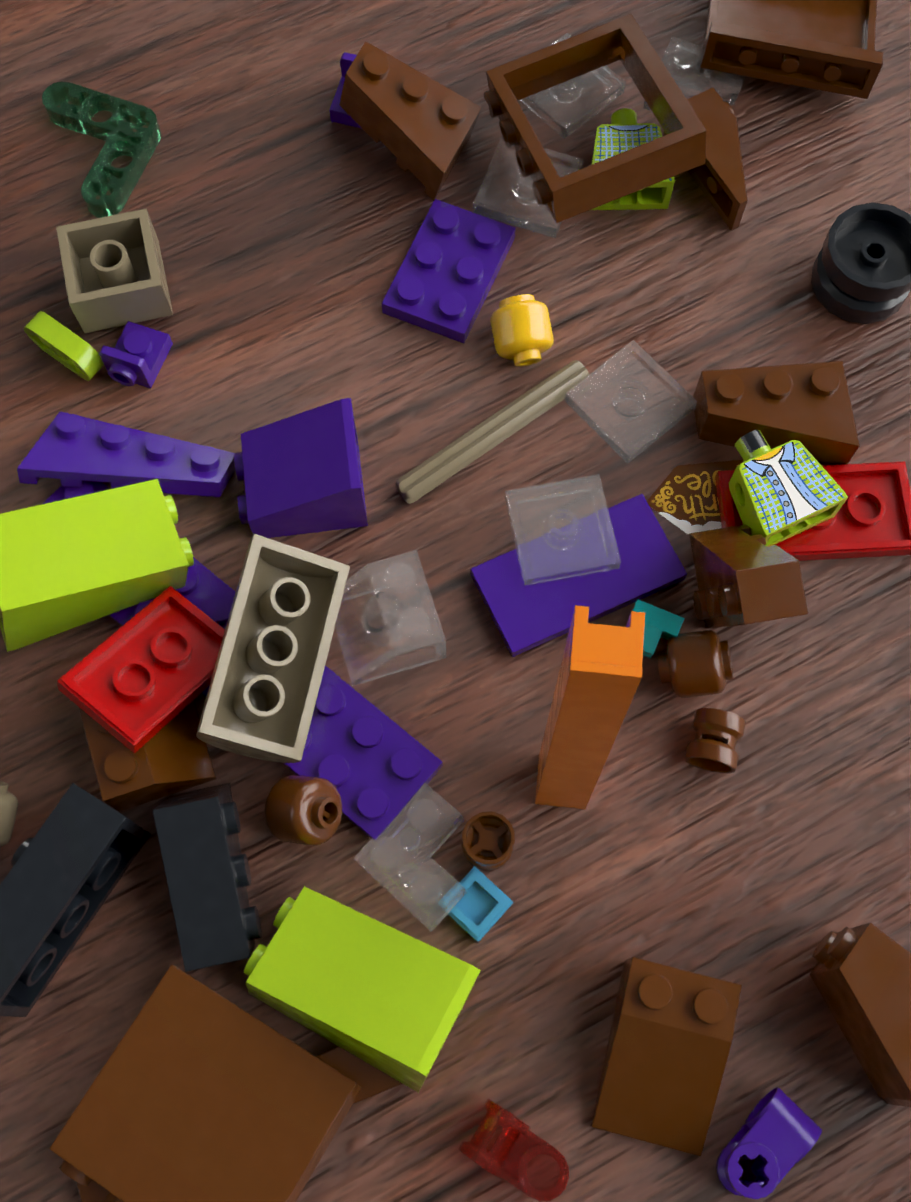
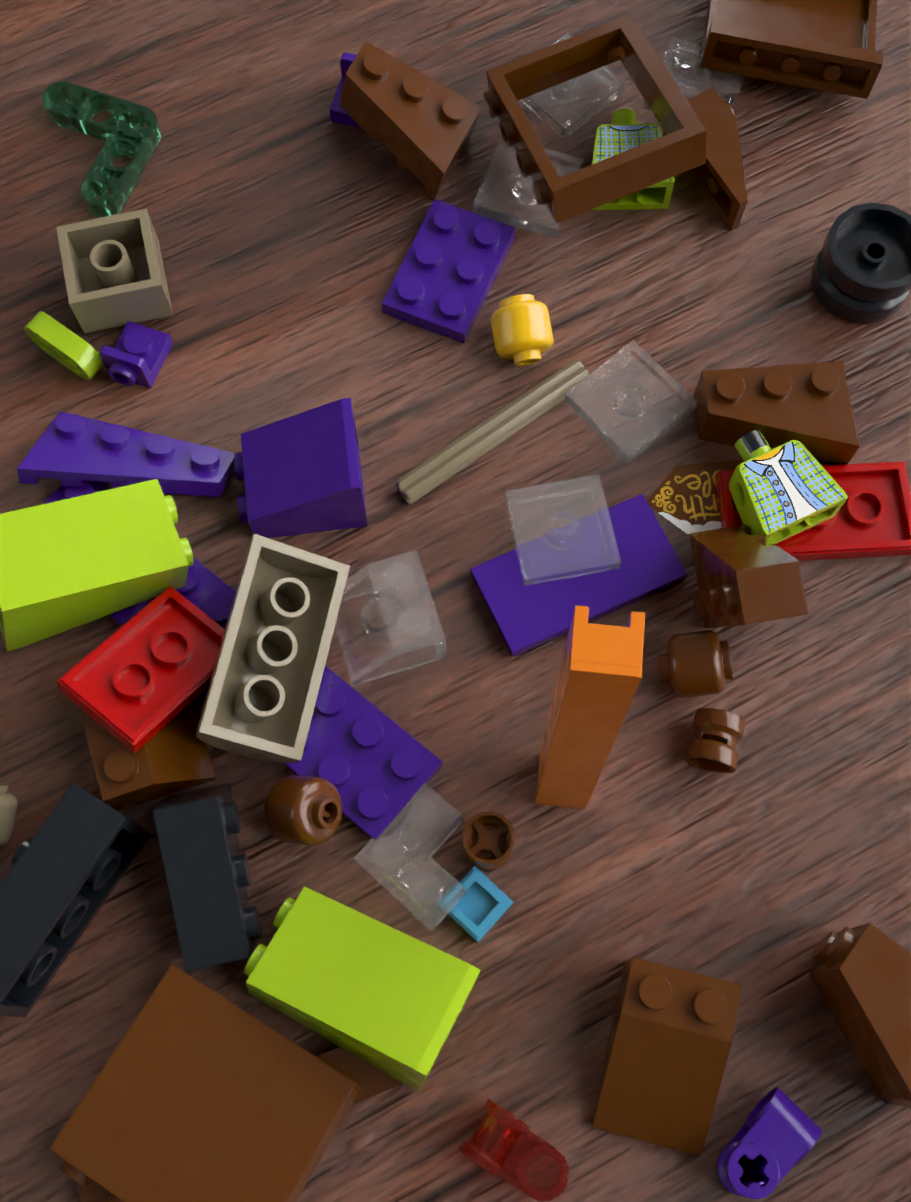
(658, 625): teal tile -> none

